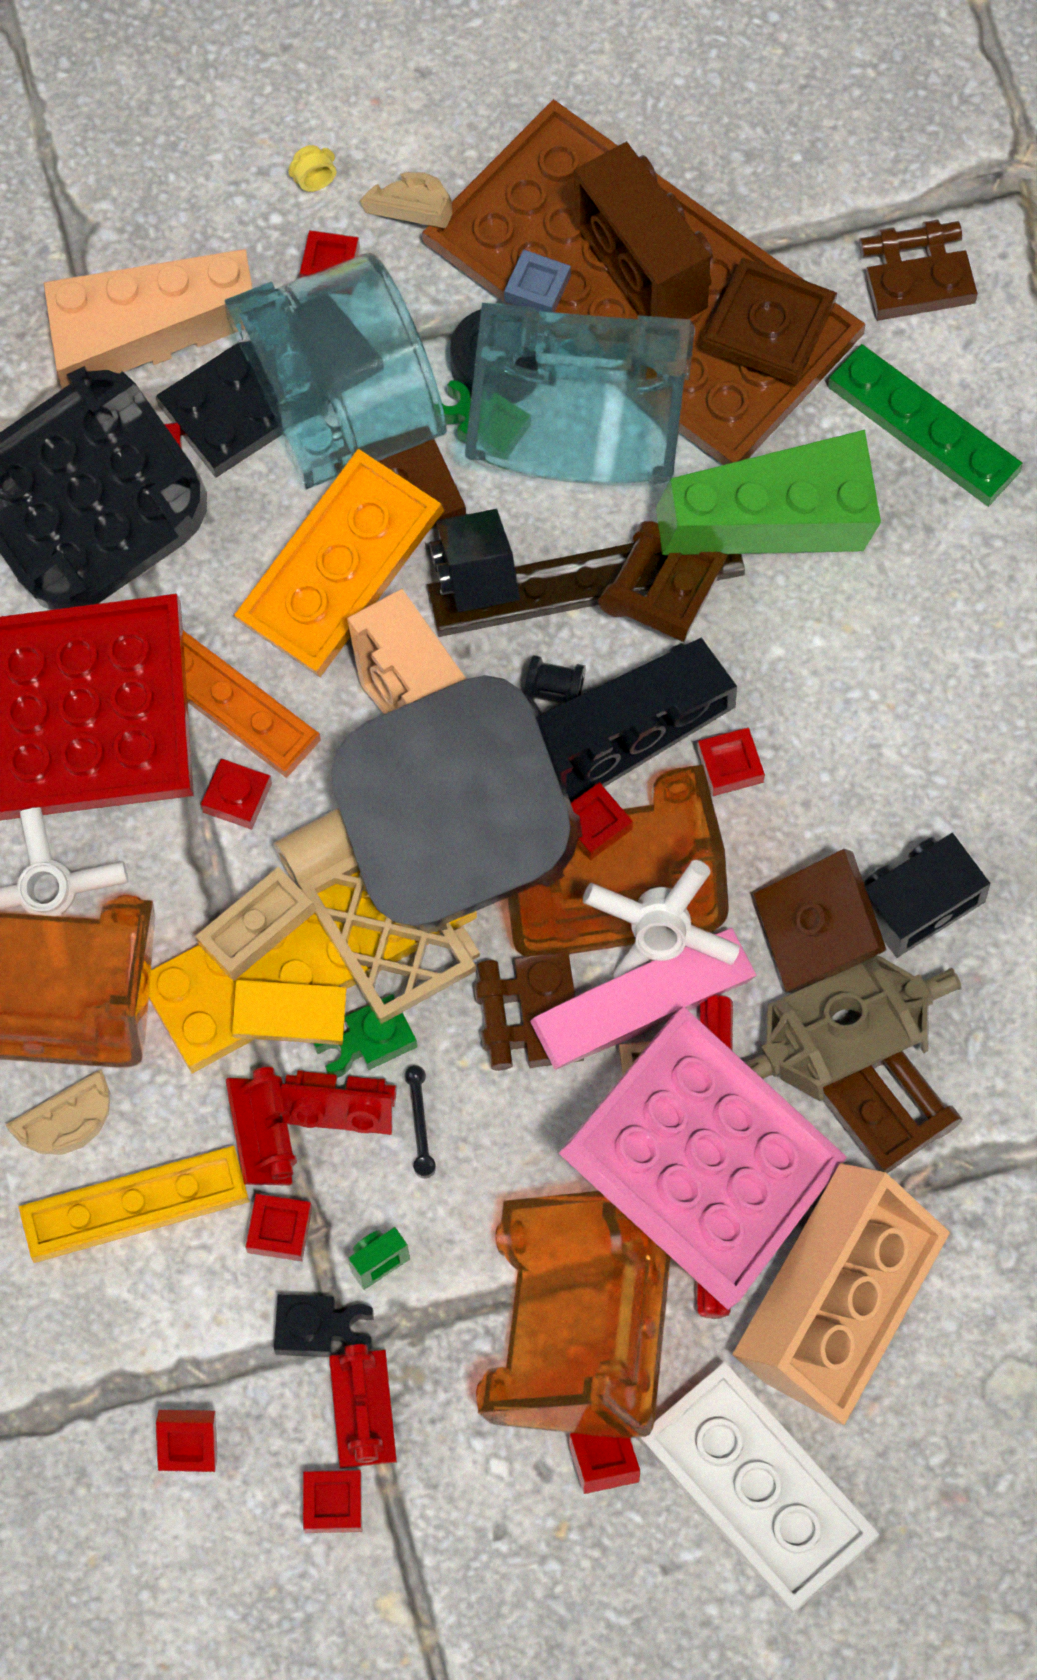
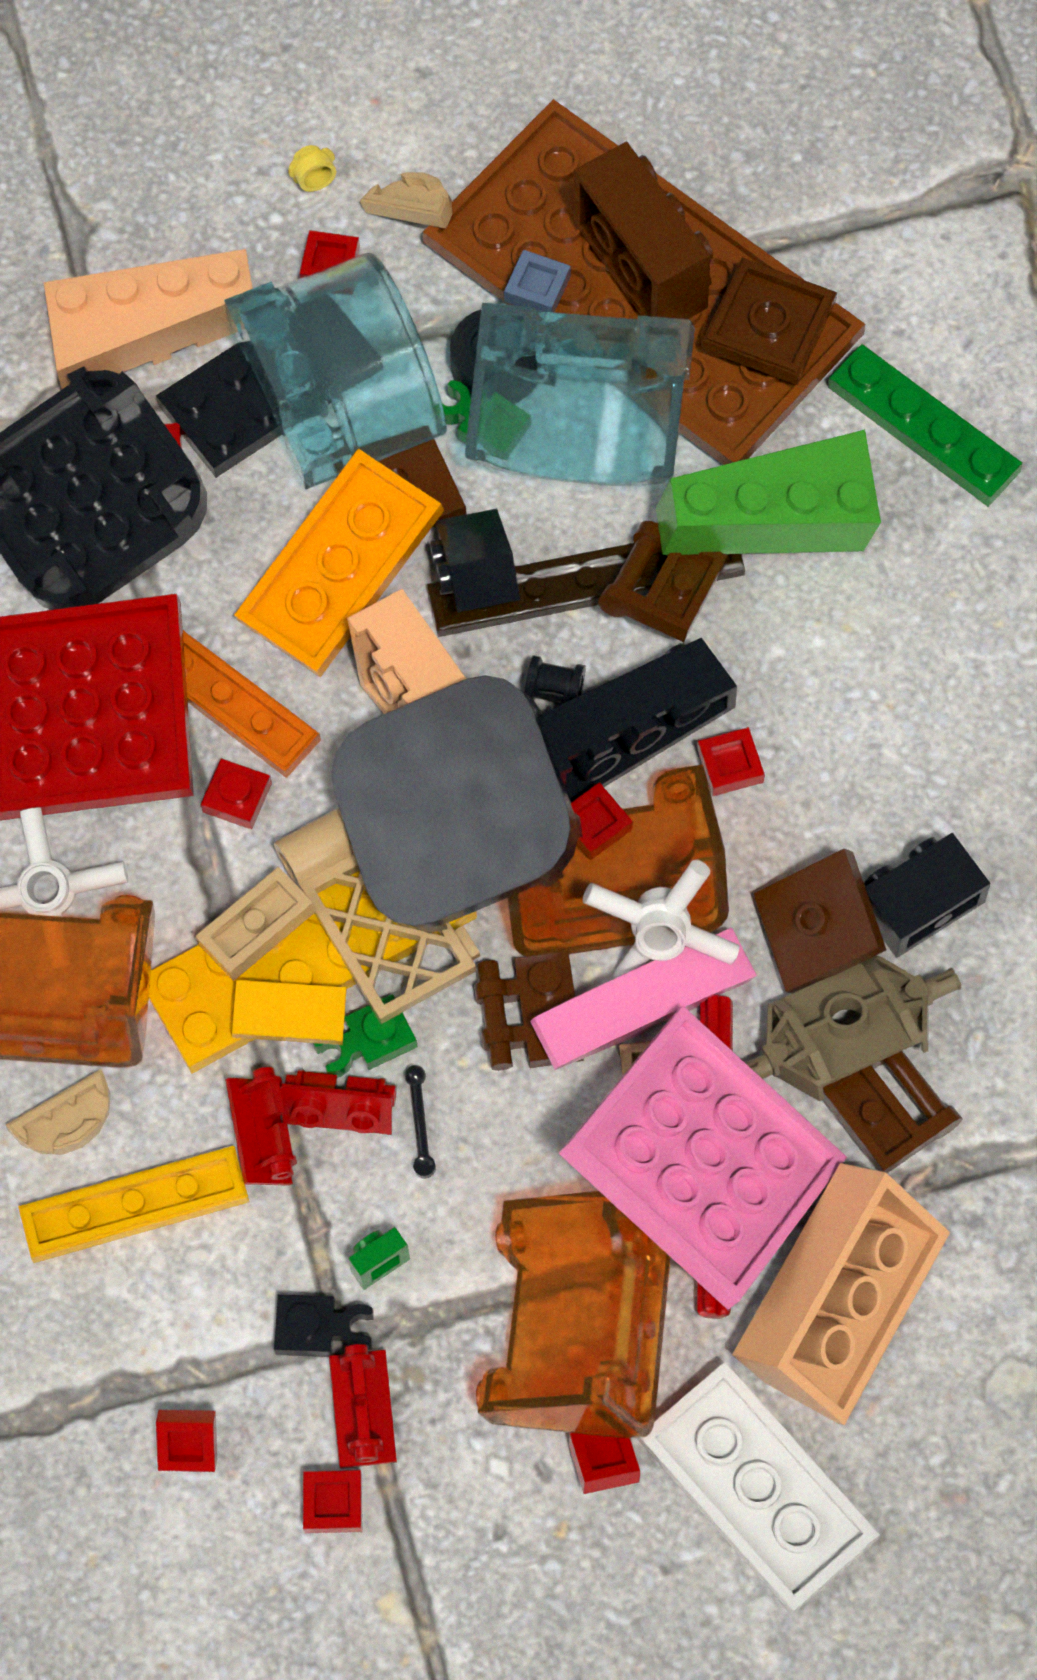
(279, 1227): red plate -> none
(921, 283): reddish brown plate -> none

